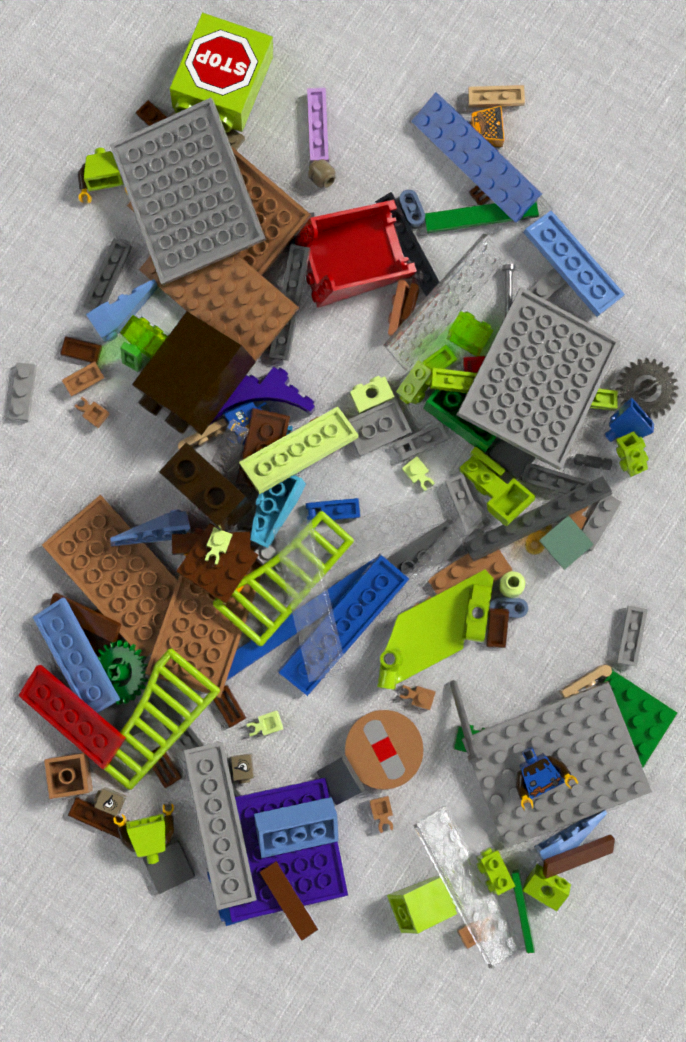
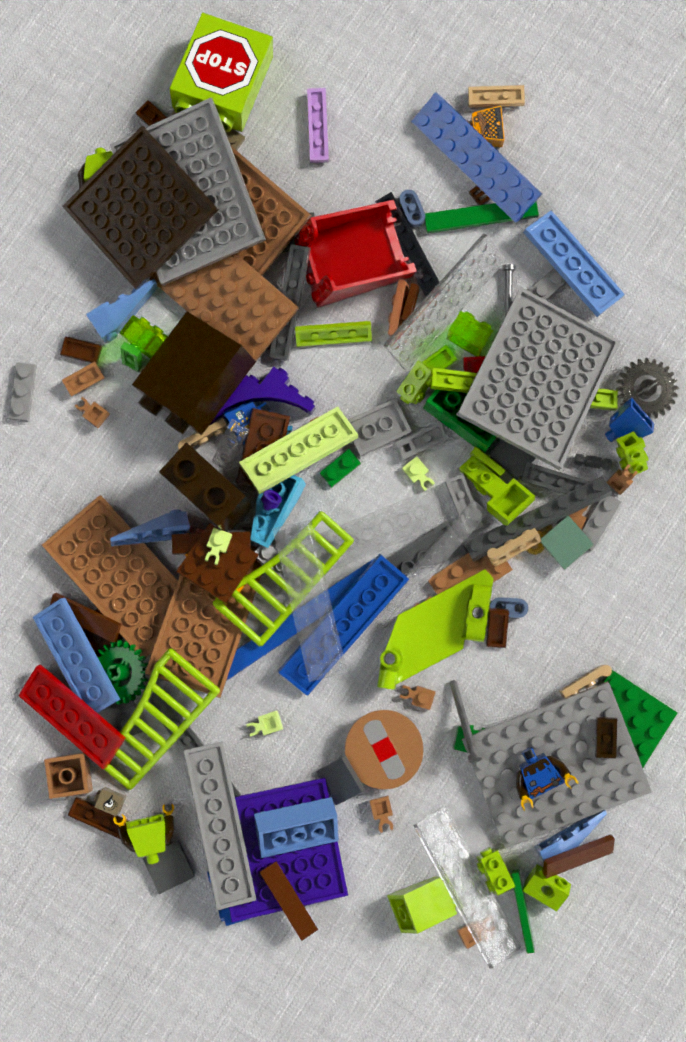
(108, 274): dark grey plate -> none
(140, 207): none -> dark brown plate
(165, 769): reddish brown tile -> none
(236, 704): reddish brown tile -> none
(243, 768): dark tan brick -> none
(271, 499): none -> dark purple tile
(321, 173): dark tan head -> none
(333, 333): none -> lime plate
(335, 509): blue plate -> none
(340, 468): none -> green plate
(376, 384): yellowish green brick -> none
(512, 584): yellowish green head -> none
(513, 547): none -> tan plate
(606, 737): none -> dark brown plate
(621, 480): none -> medium nougat plate
(631, 635): light grey plate -> none

